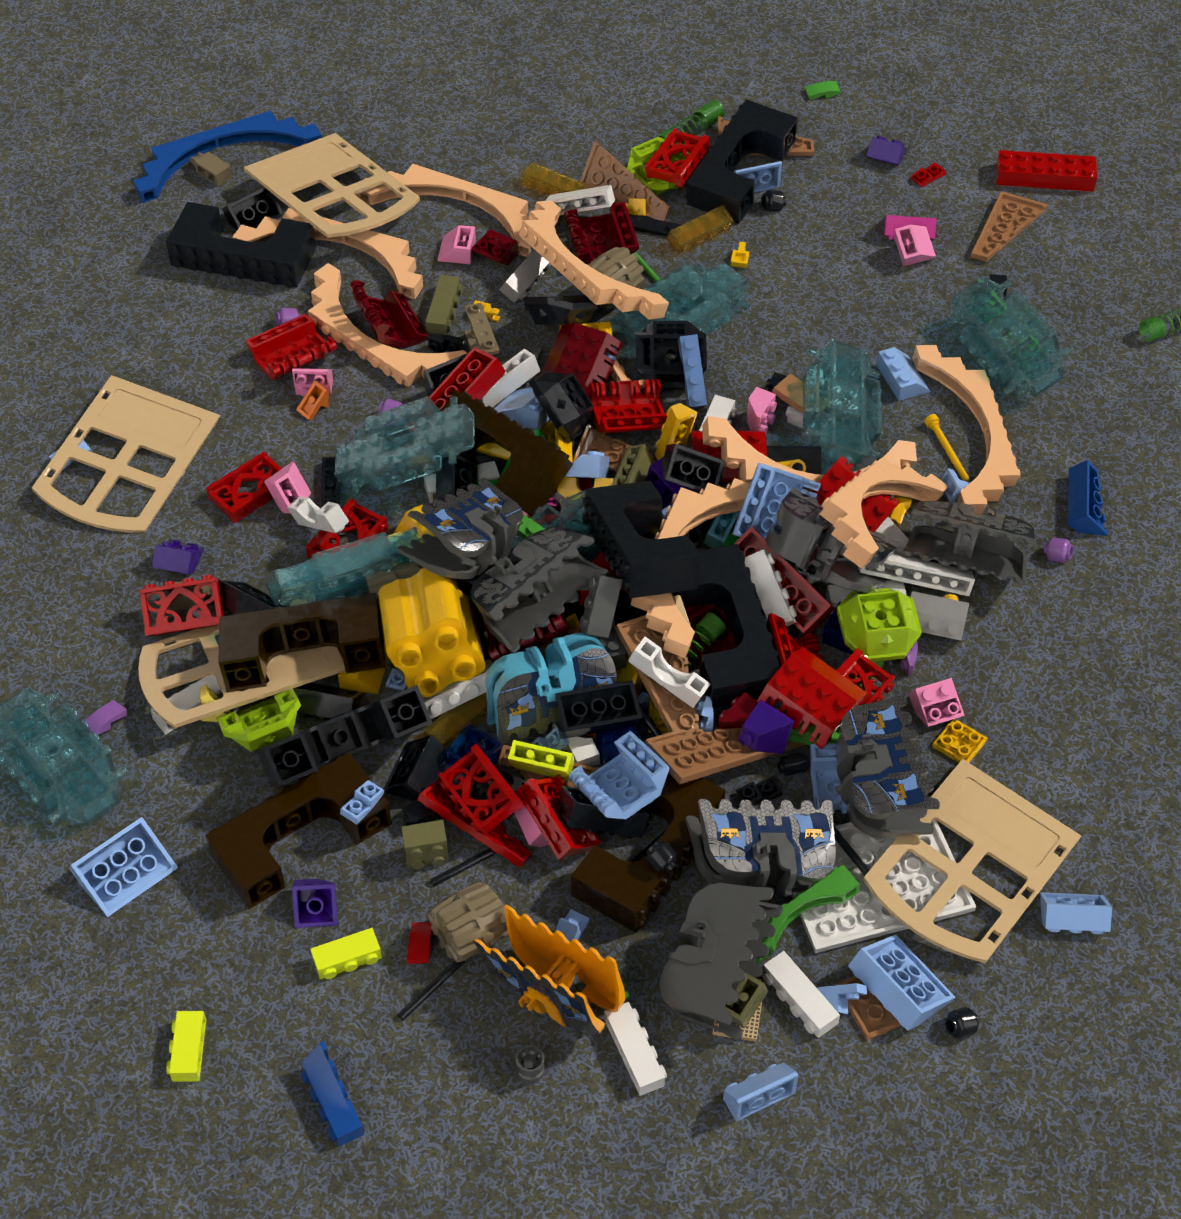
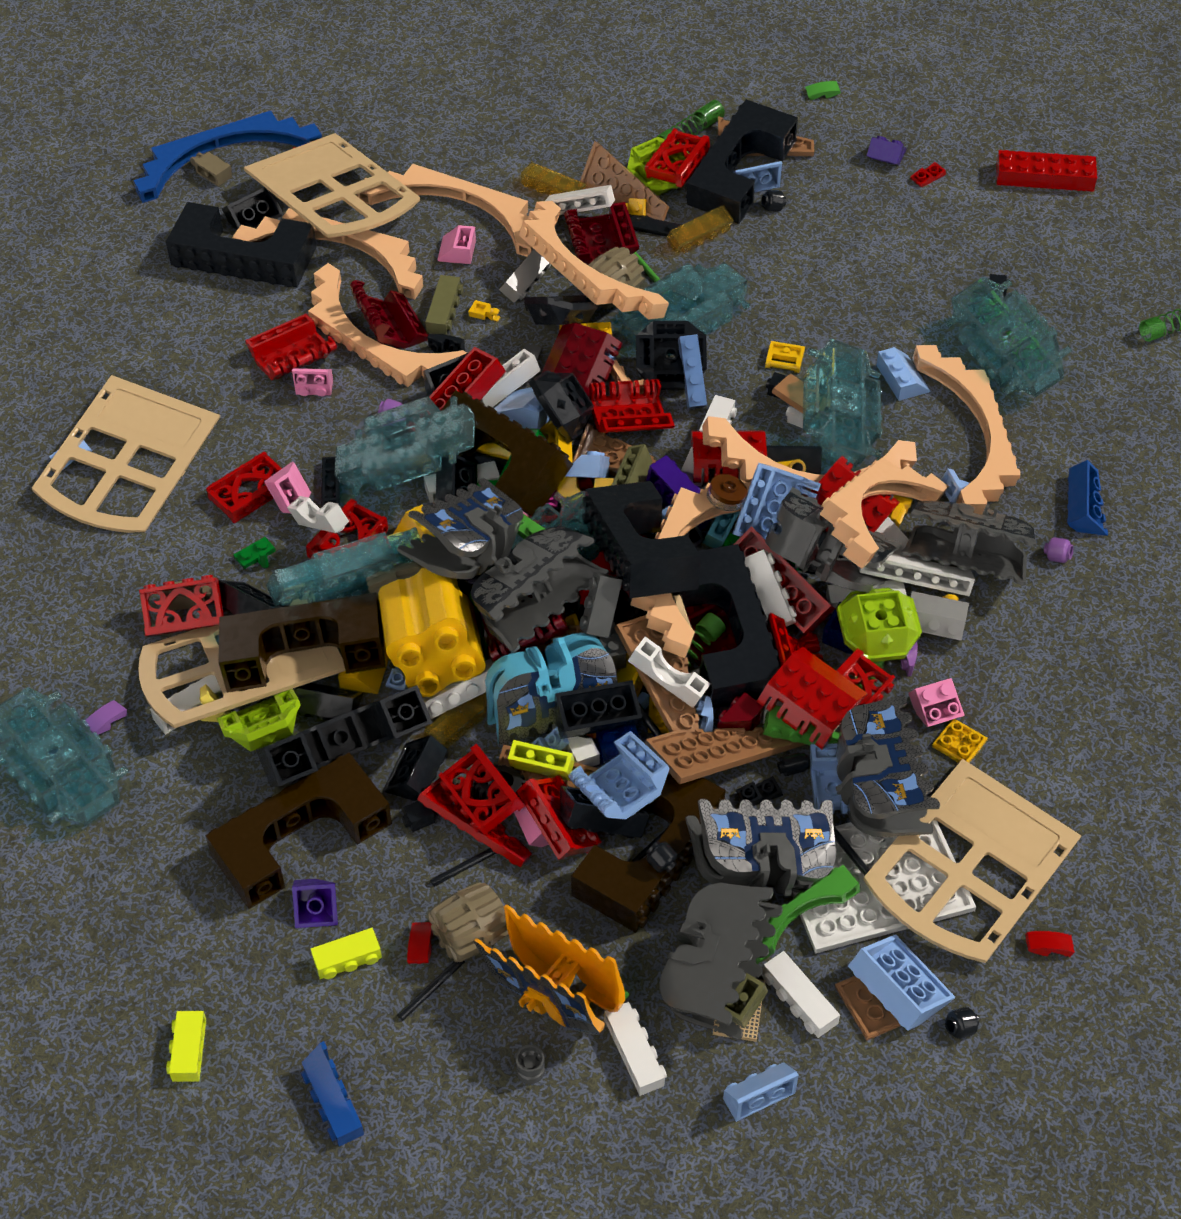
(123, 867): light blue slope -> none
(176, 556): dark purple slope -> none
(255, 553): none -> green plate
(285, 315): medium lavender head -> none
(313, 400): orange slope -> none
(364, 800): light blue slope -> none
(425, 844): olive brick -> none
(466, 740): clear blue brick -> none
(481, 332): dark tan fence -> none
(497, 247): dark red slope -> none
(572, 925): light blue slope -> none
(676, 428): yellow slope -> none
(690, 467): black slope -> none
(727, 492): none -> reddish brown piece
(740, 257): yellow plate -> none
(761, 409): bright pink slope -> none
(766, 729): dark purple slope -> none
(785, 352): none -> yellow plate
(840, 994): light blue slope -> none
(893, 222): dark pink slope -> none
(913, 244): bright pink slope -> none
(933, 423): yellow piece -> none
(1007, 220): medium nougat wing -> none
(1047, 941): none -> red slope
(1075, 912): light blue slope -> none

